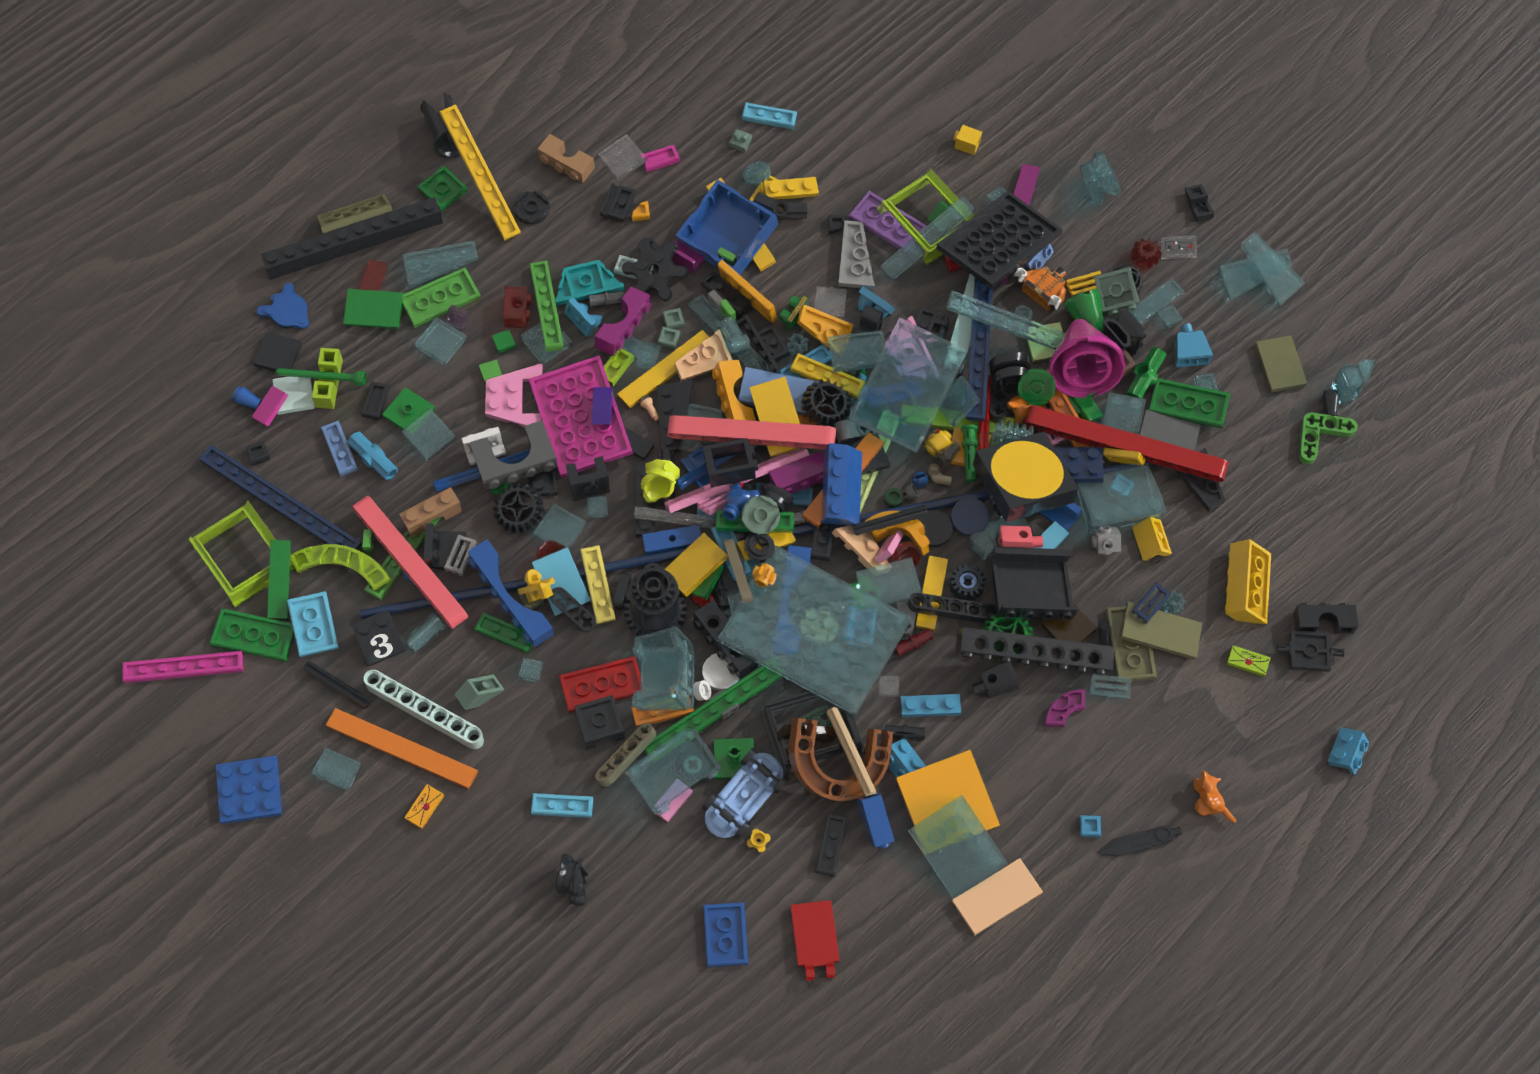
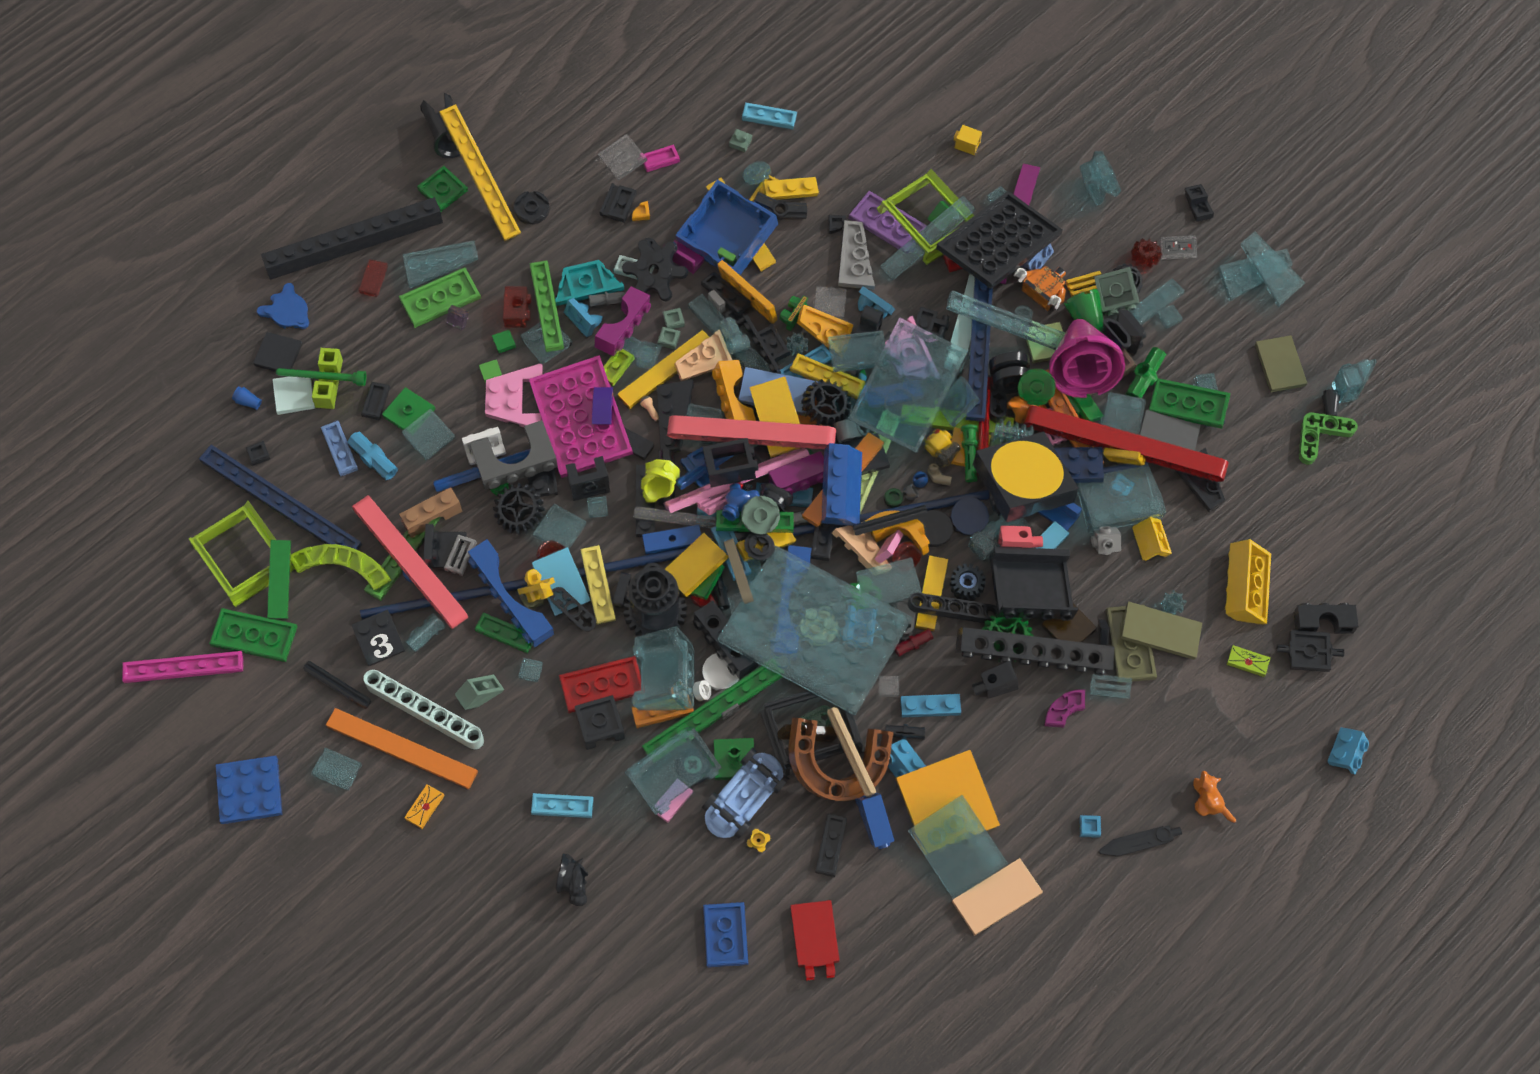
(270, 406): dark pink tile -> none
(312, 624): medium azure tile -> none
(354, 213): olive tile -> none
(368, 542): bright green tile -> none
(373, 309): green tile -> none
(440, 341): clear light blue tile -> none
(577, 166): medium nougat arch -> none
(624, 753): dark tan beam -> none
(727, 310): bright green tile -> none
(764, 575): light orange gear -> none
(1141, 614): dark blue tile -> none
(1191, 348): dark azure torso -> none

